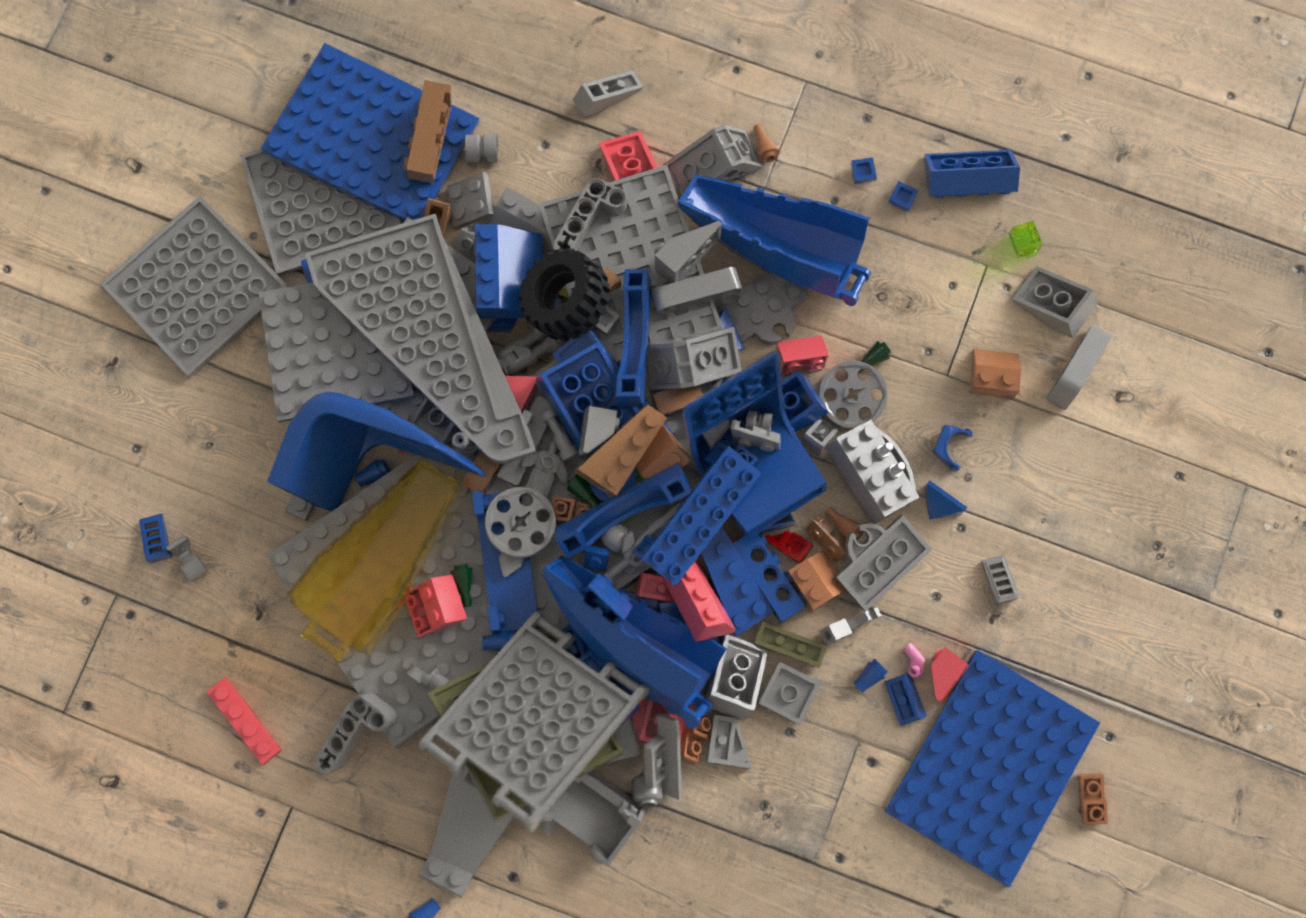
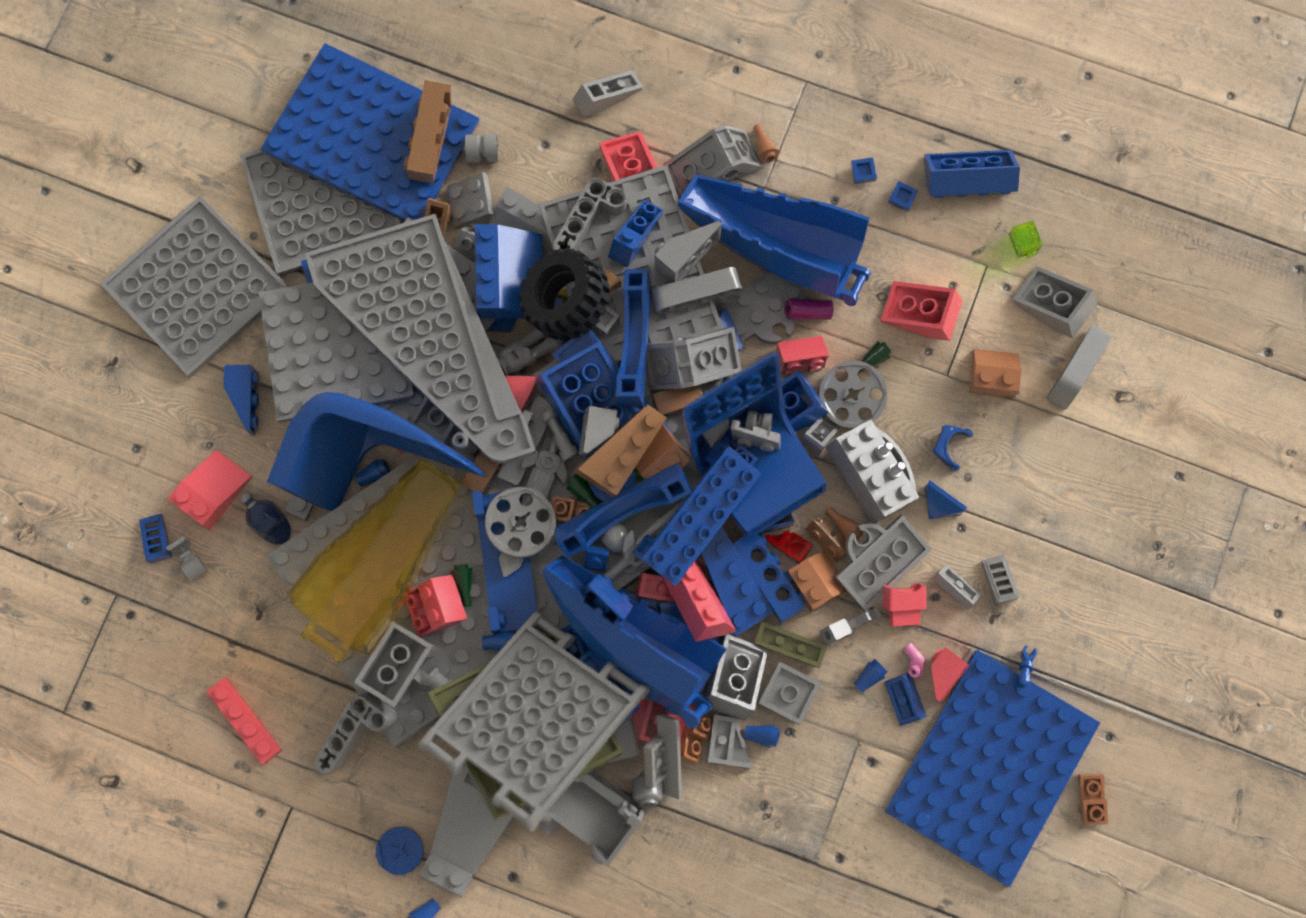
(210, 489): none -> coral slope
(240, 386): none -> blue slope
(266, 519): none -> dark blue hair
(393, 664): none -> light grey slope
(399, 850): none -> blue tile
(634, 233): none -> blue slope
(763, 735): none -> blue cone
(809, 309): none -> magenta piece
(904, 604): none -> coral piece
(922, 309): none -> coral slope
(957, 587): none -> light grey plate
(1025, 667): none -> blue piece

